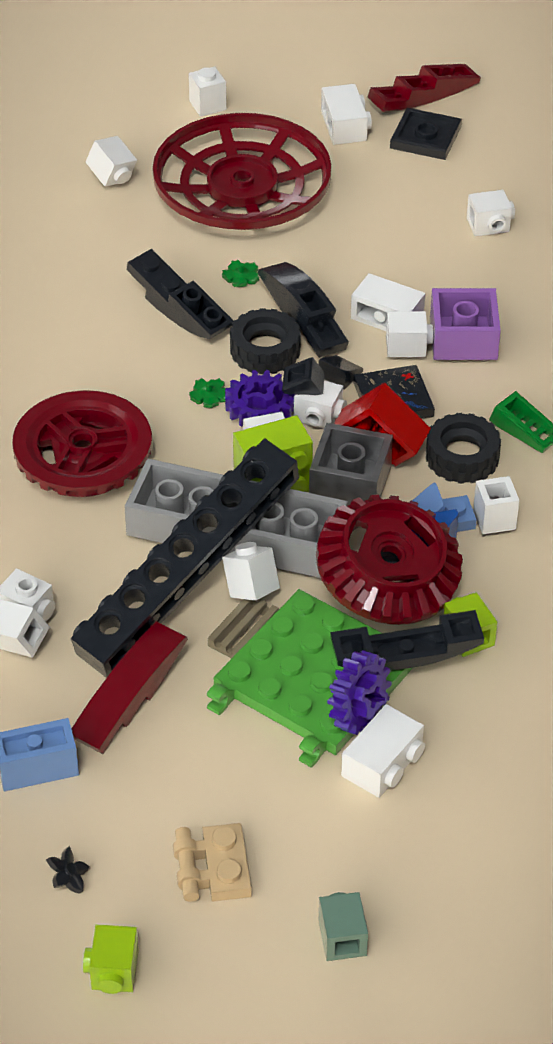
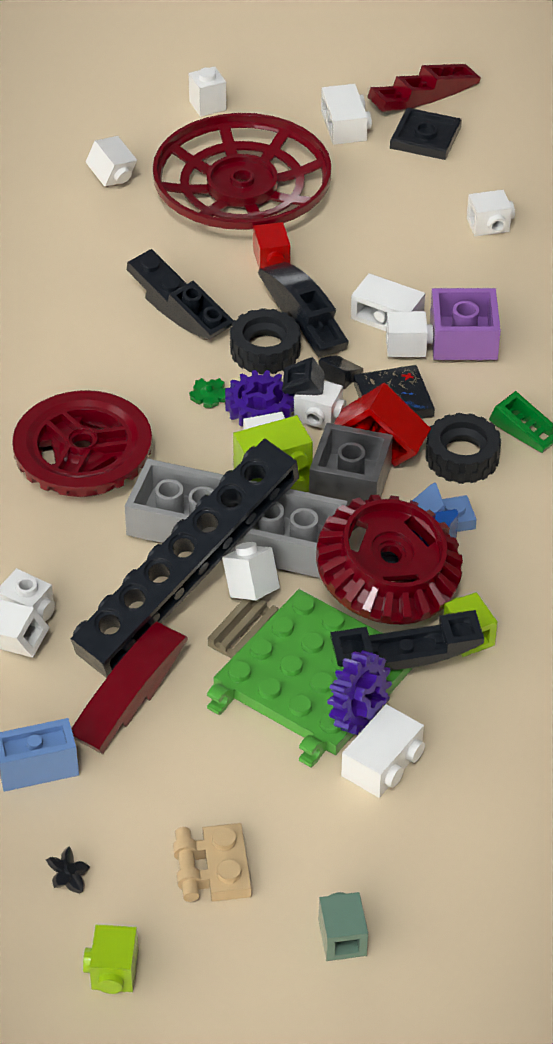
(241, 273): green plant -> none
(271, 244): none -> red brick
(496, 505): white brick -> none

